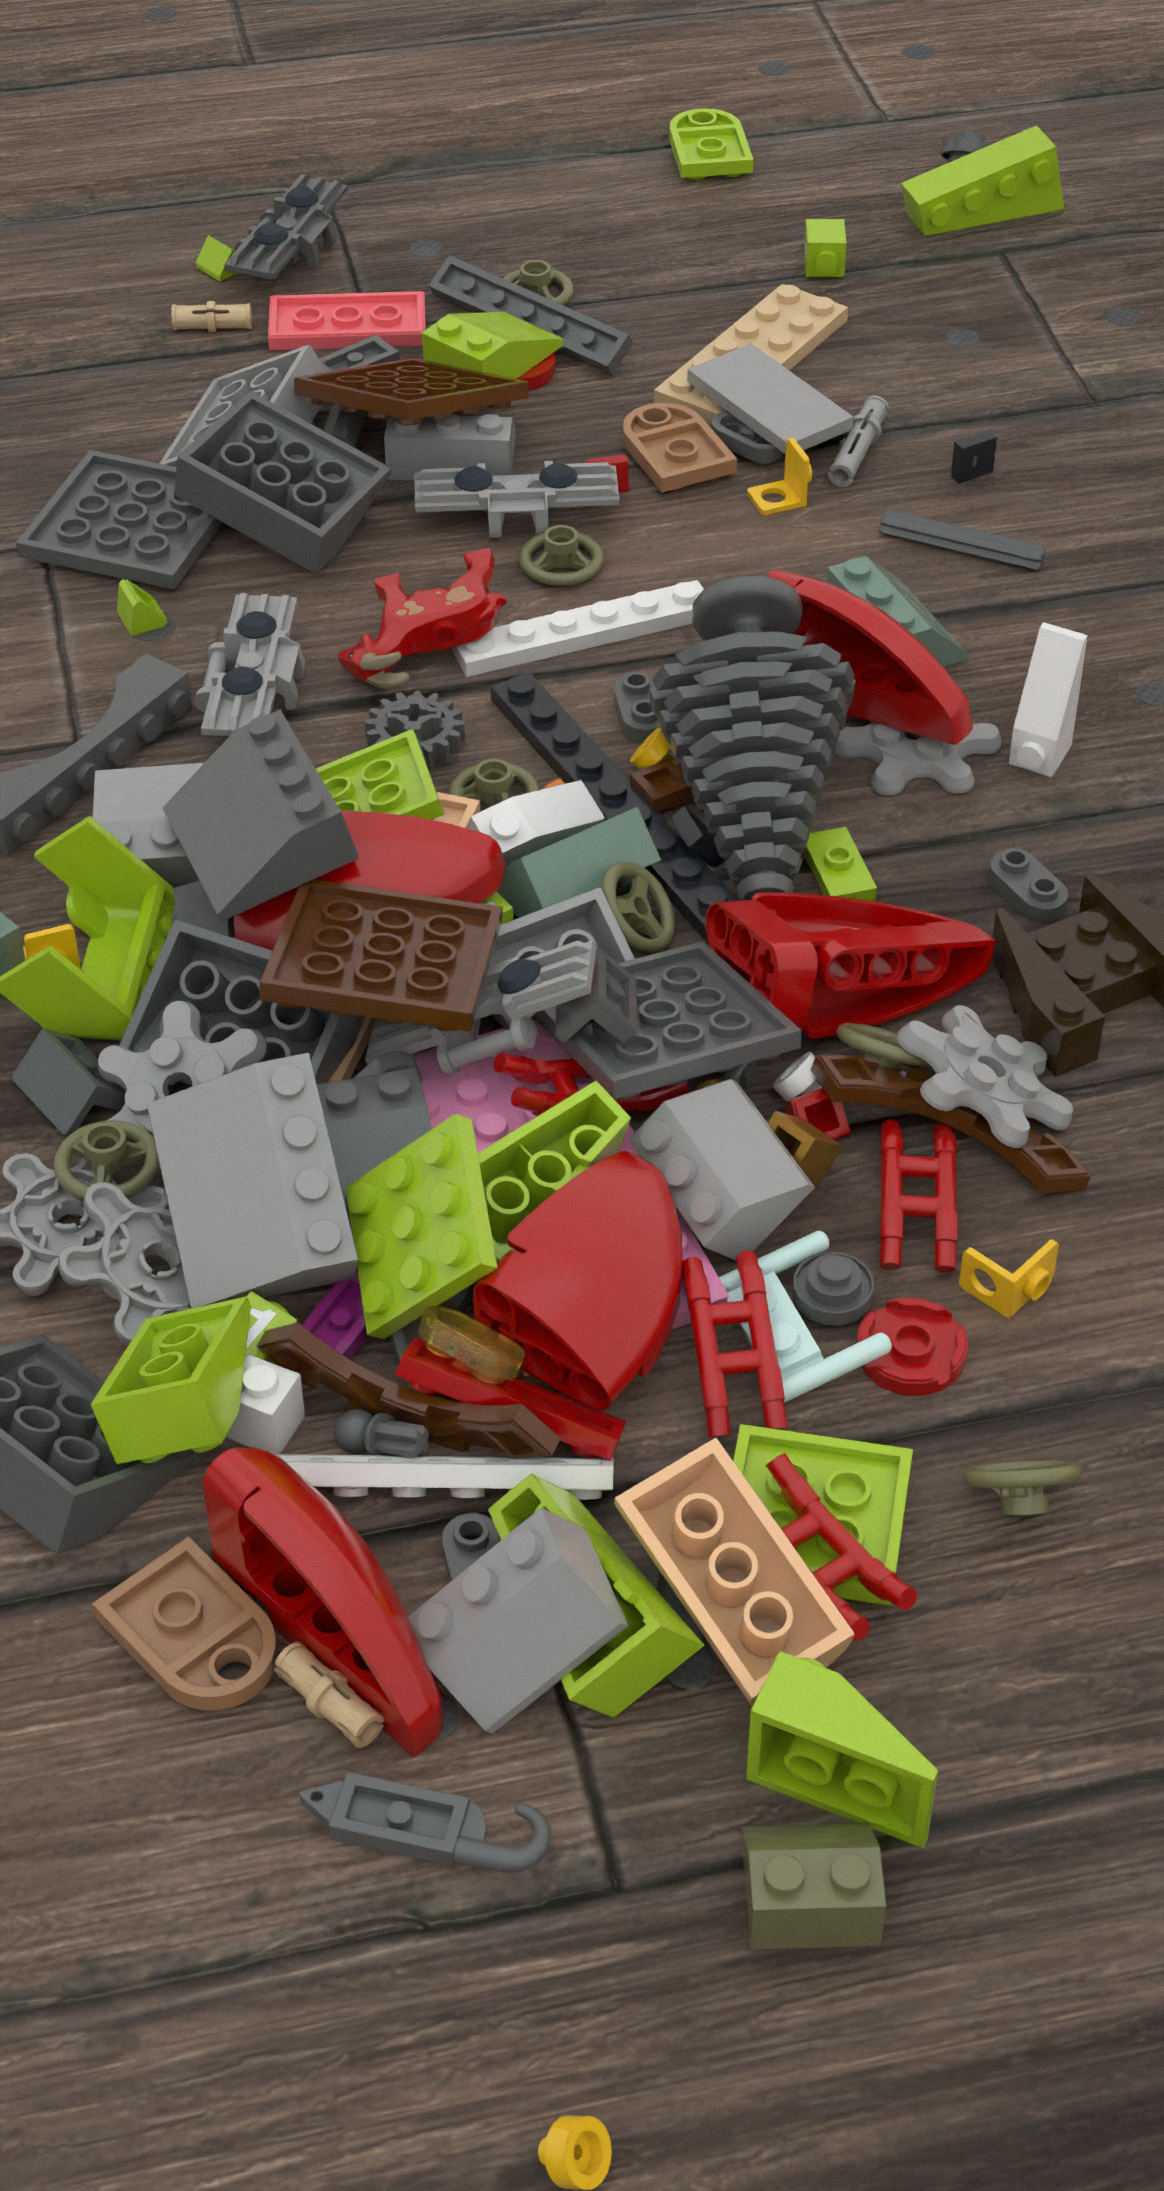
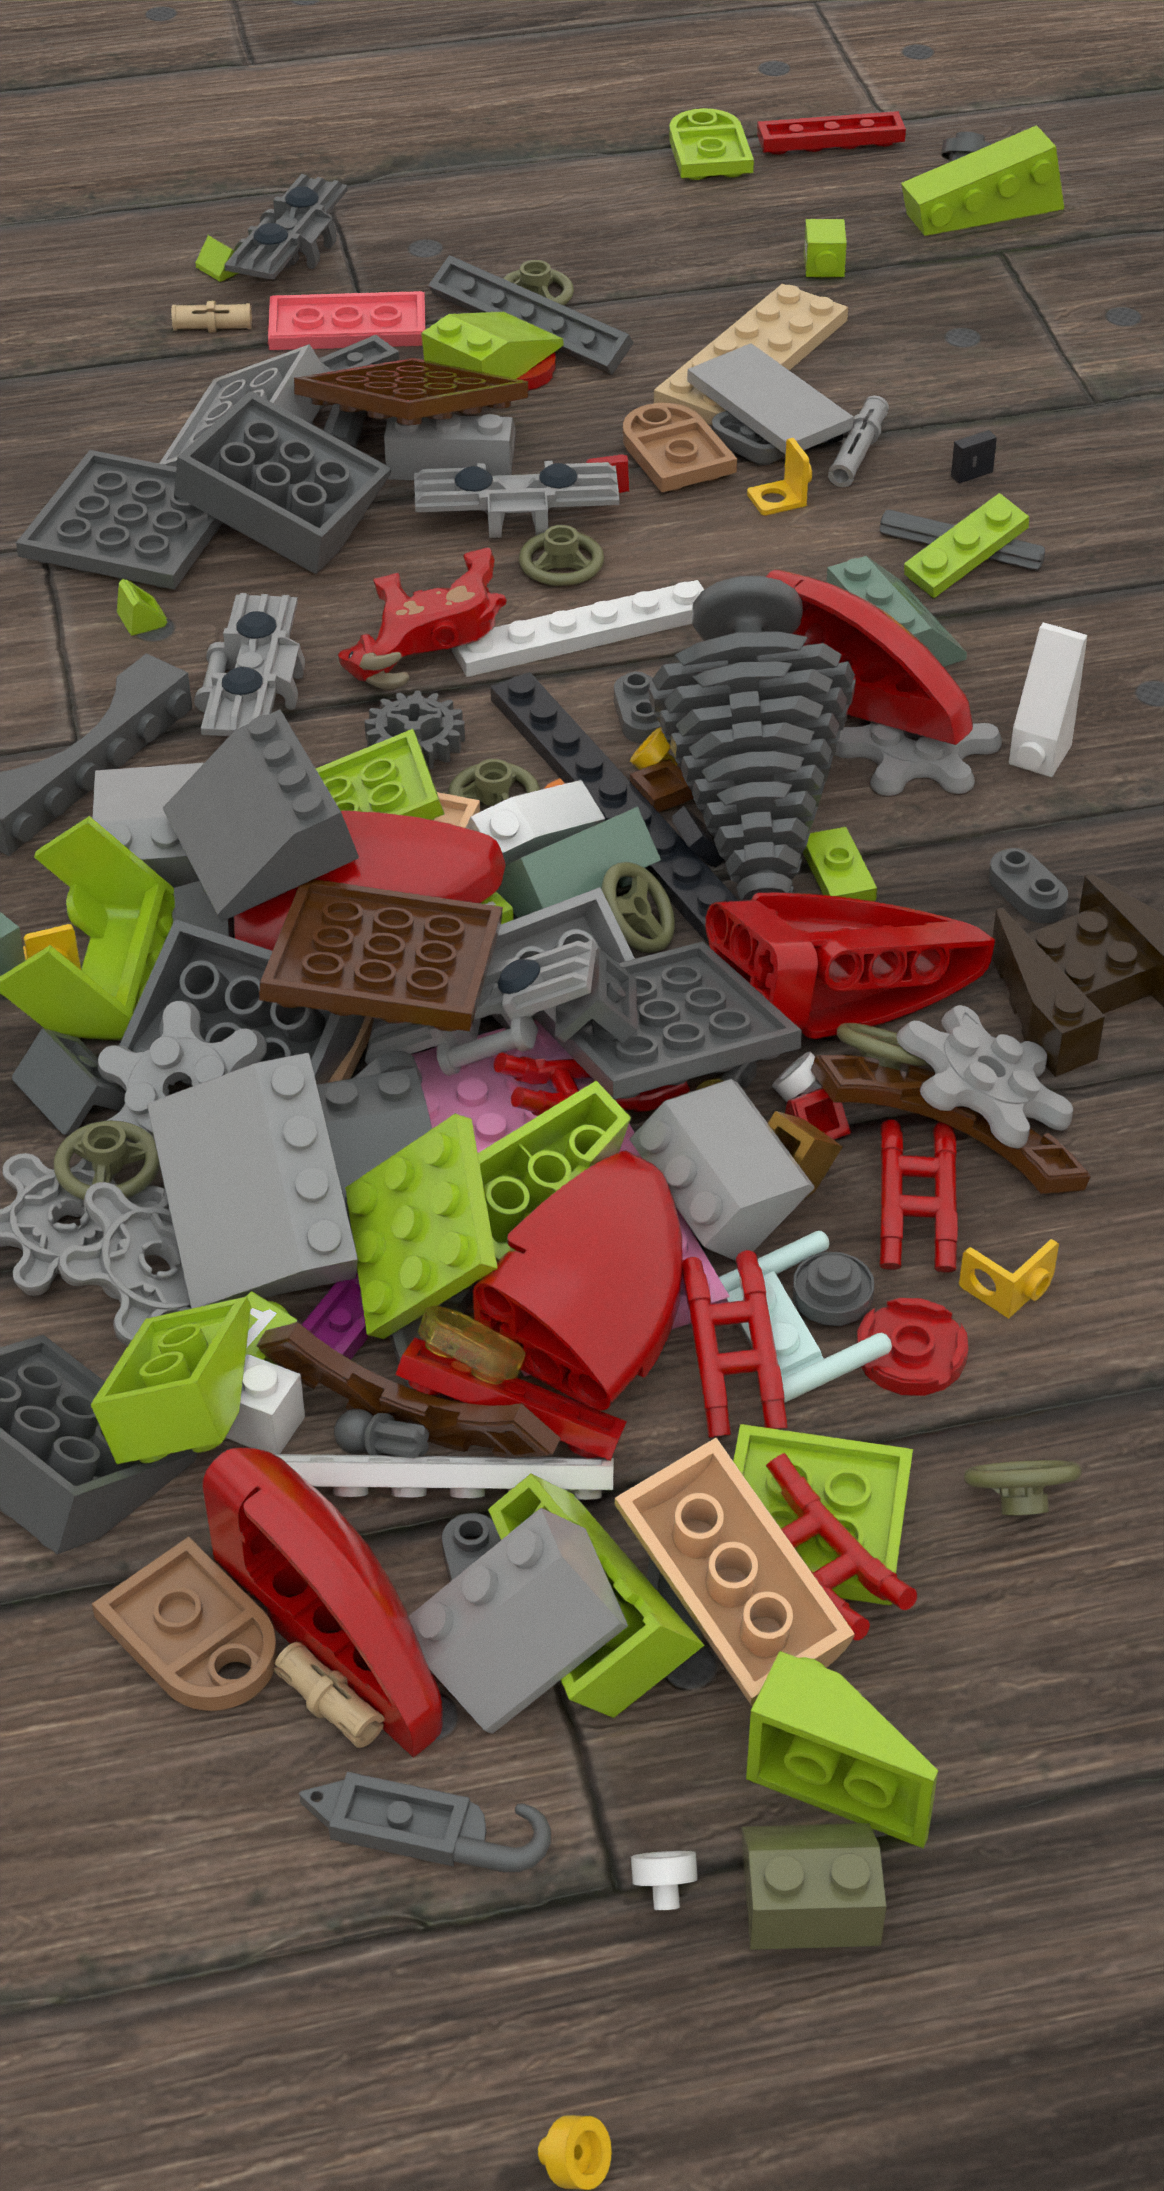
(664, 1873): none -> white tile
(830, 132): none -> red plate
(966, 545): none -> lime plate

